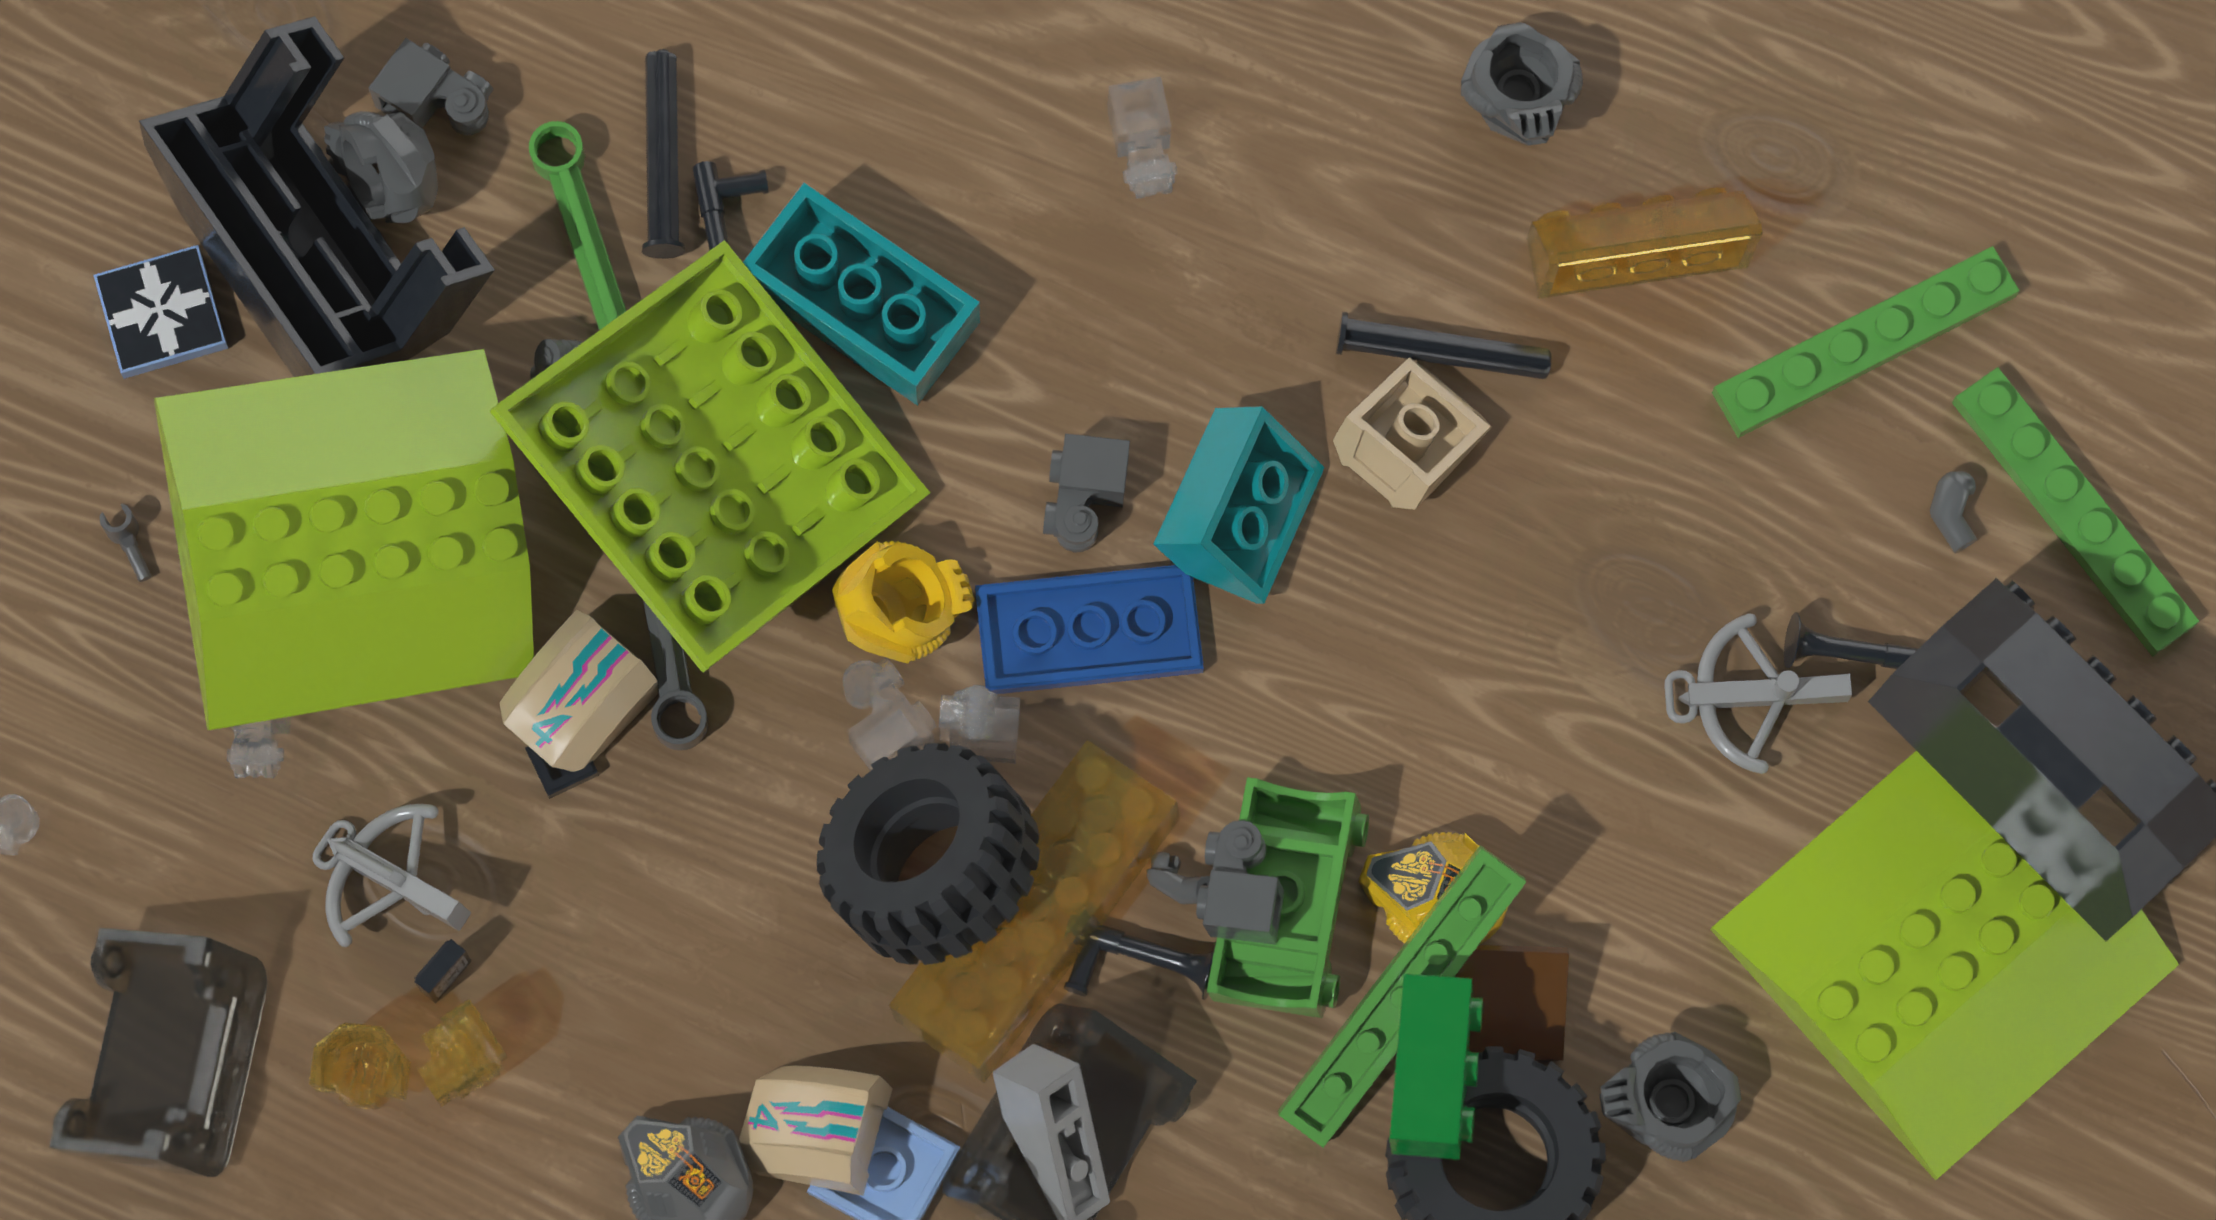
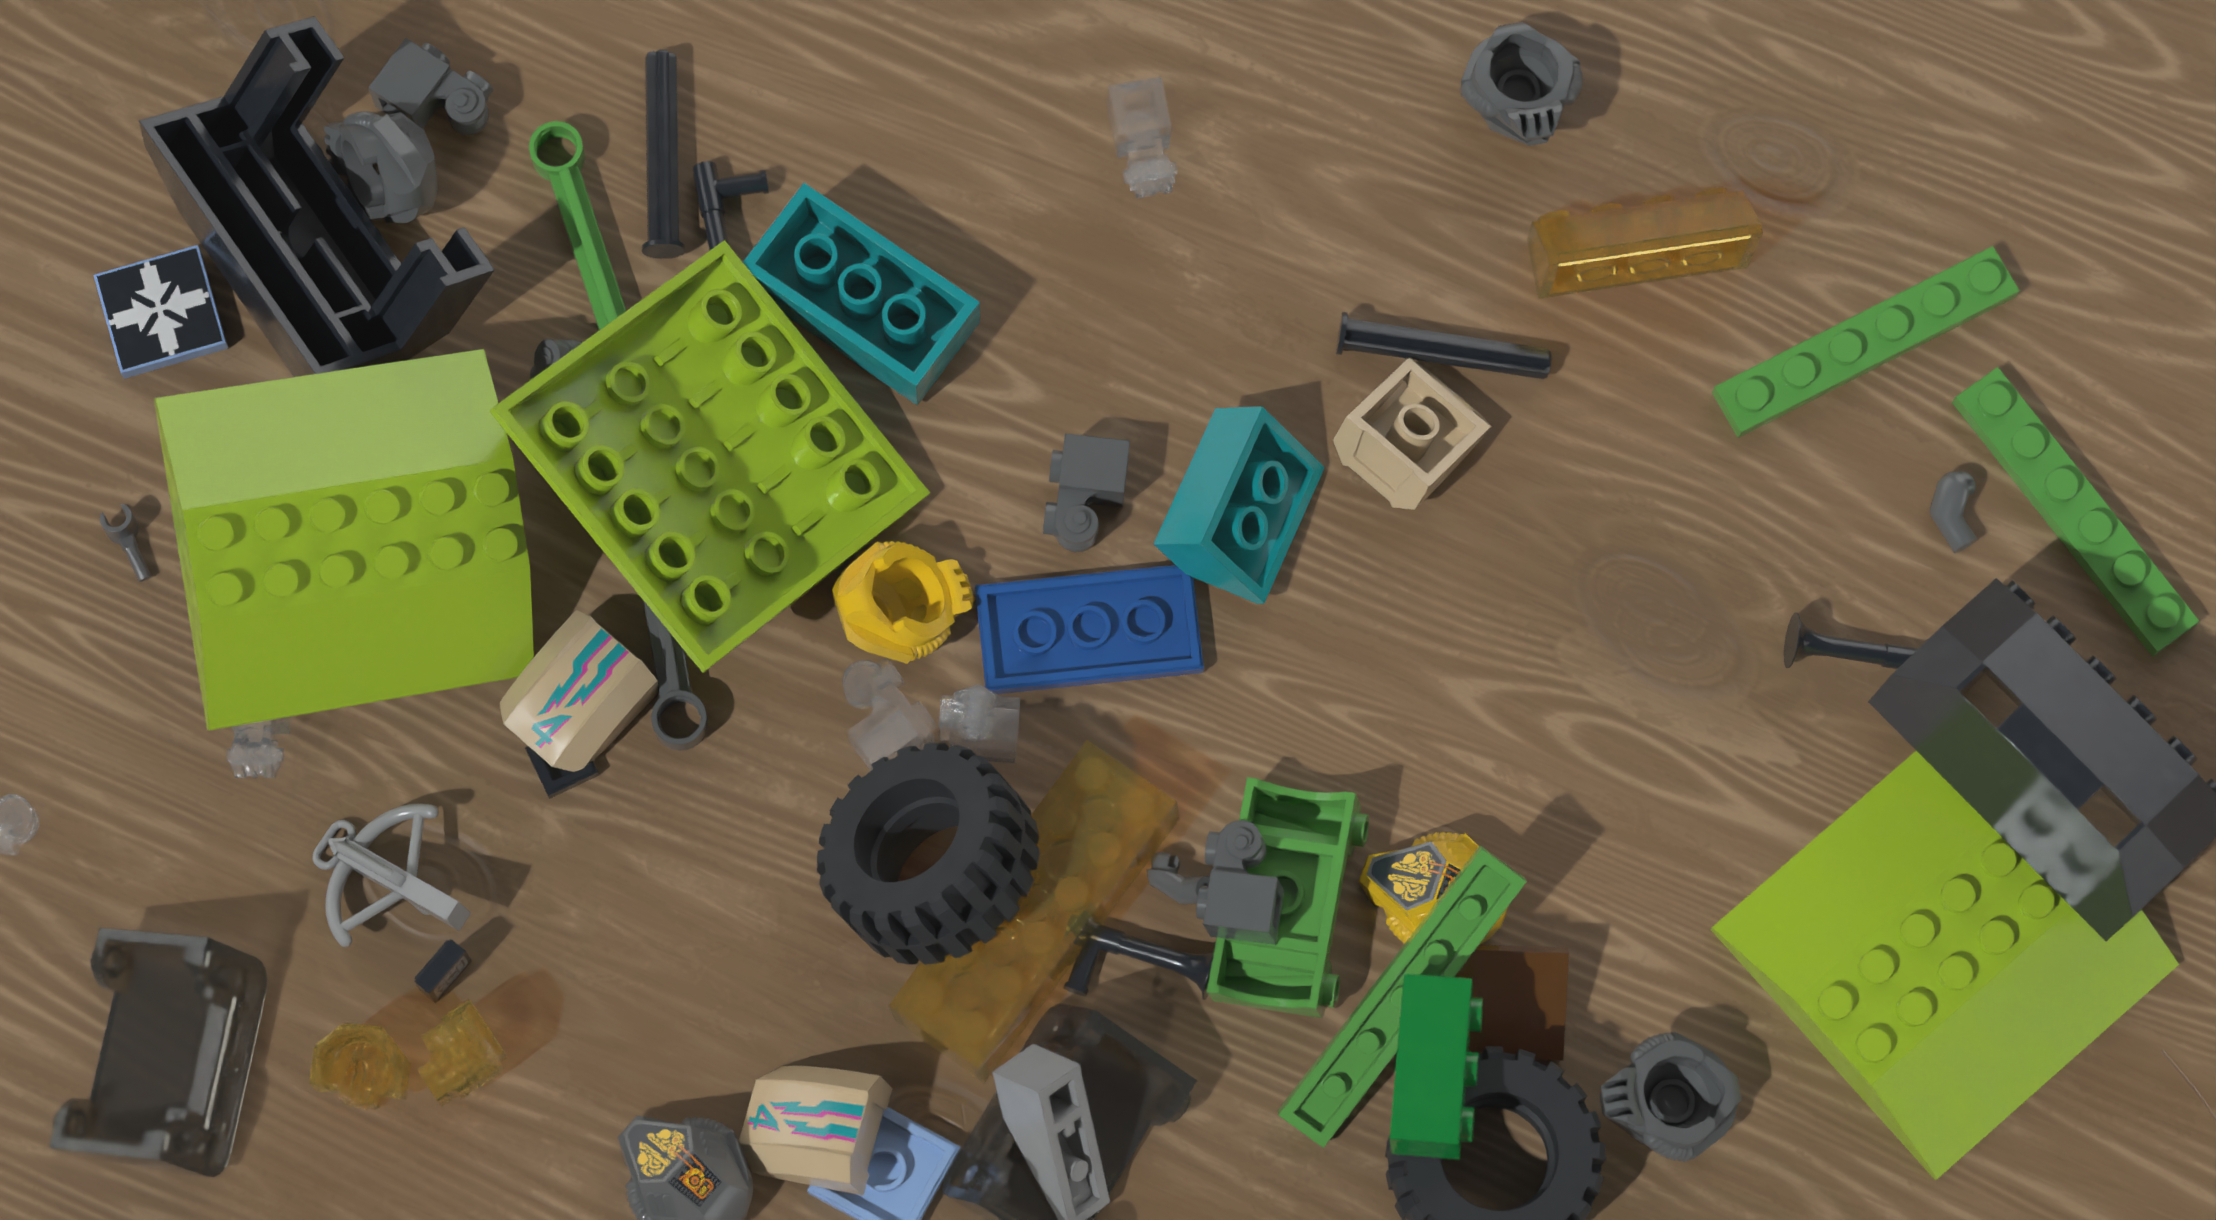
(1775, 692): light grey piece -> none

